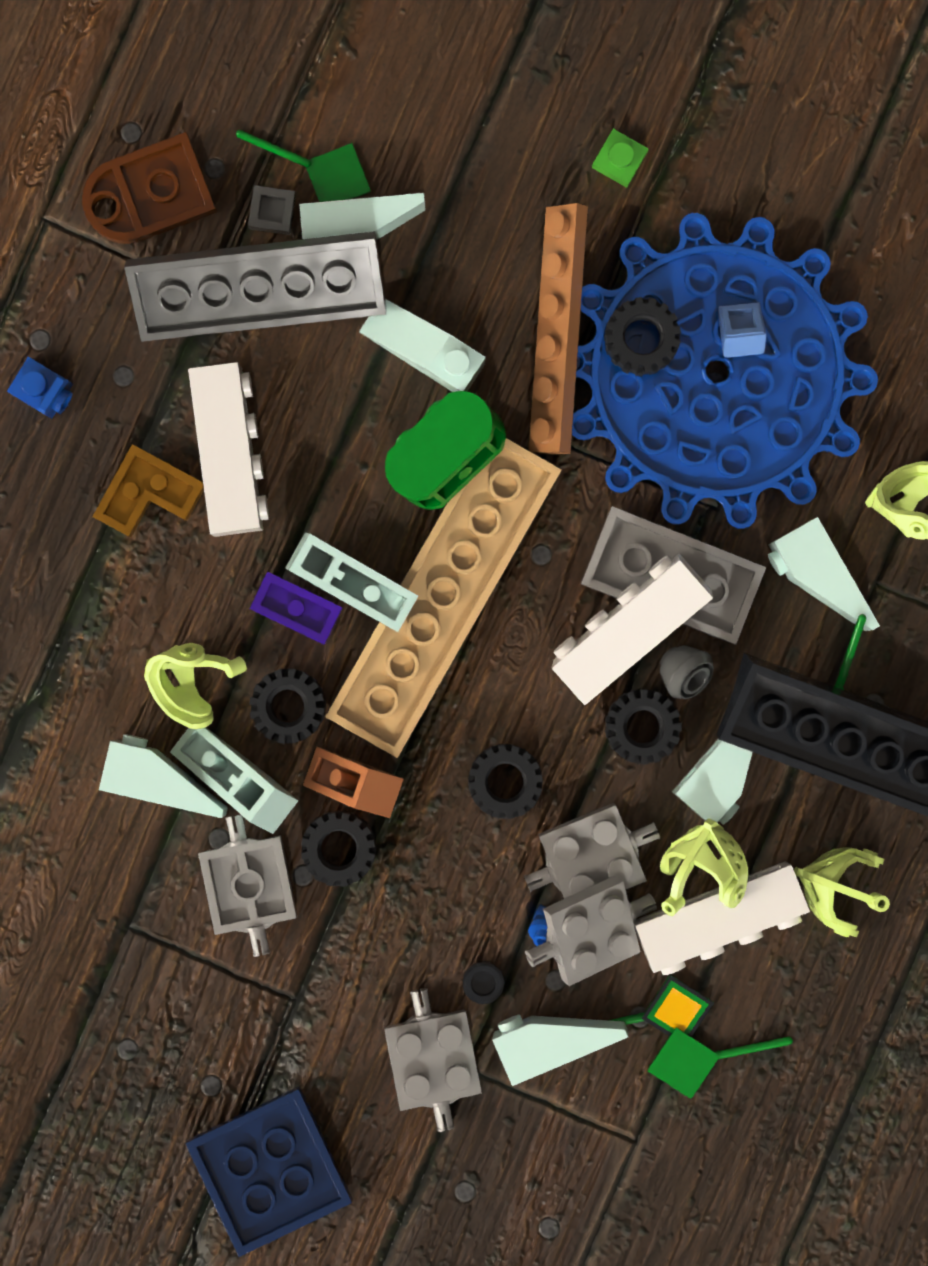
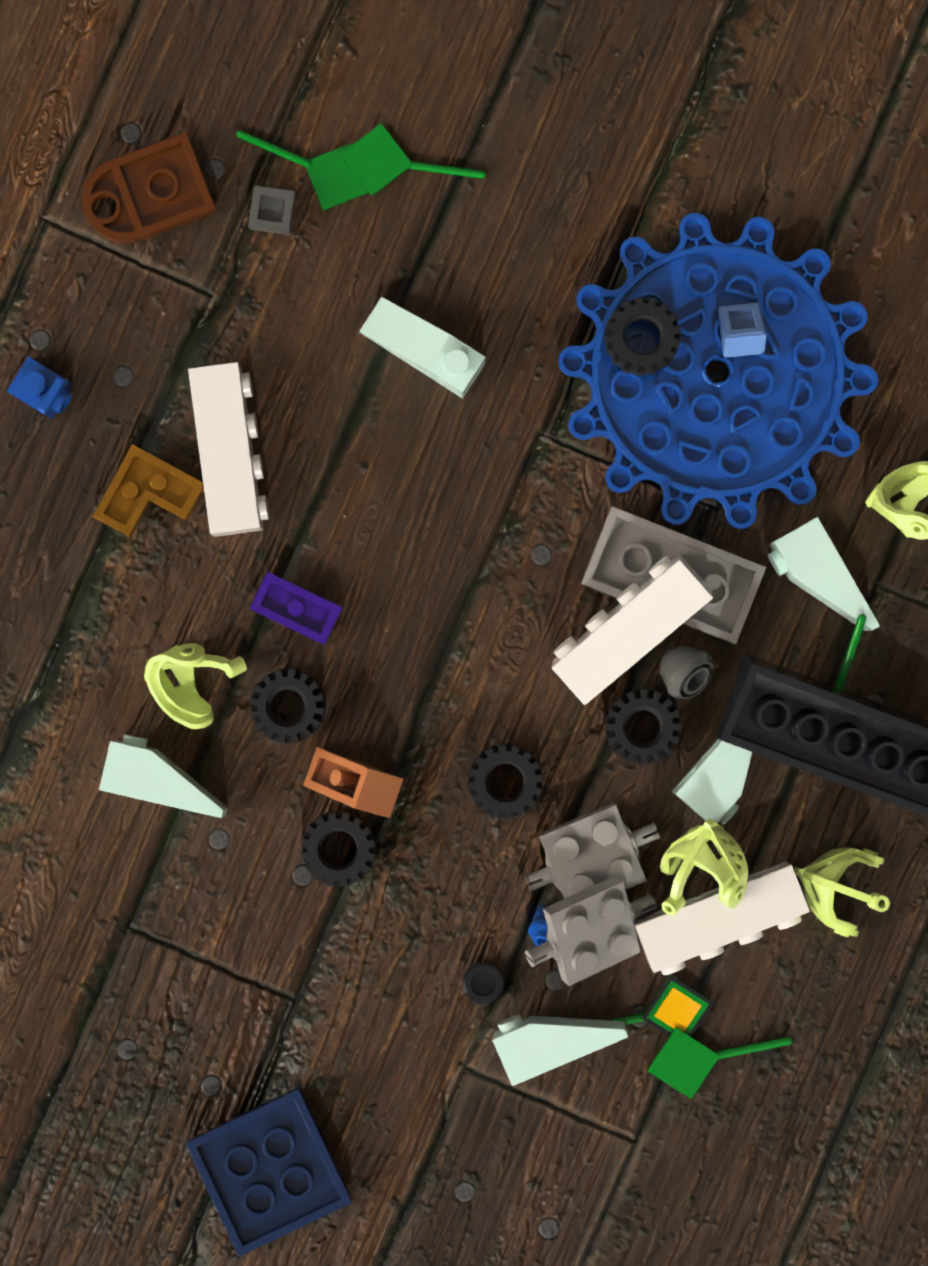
(234, 778): light aqua slope -> none
(248, 885): light grey plate -> none
(256, 286): plate -> none
(351, 581): light aqua slope -> none
(359, 215): light aqua slope -> none
(380, 160): none -> green piece
(432, 1059): light grey plate -> none
(445, 450): green brick -> none
(452, 583): tan plate -> none
(558, 329): medium nougat plate -> none
(620, 158): bright green plate -> none

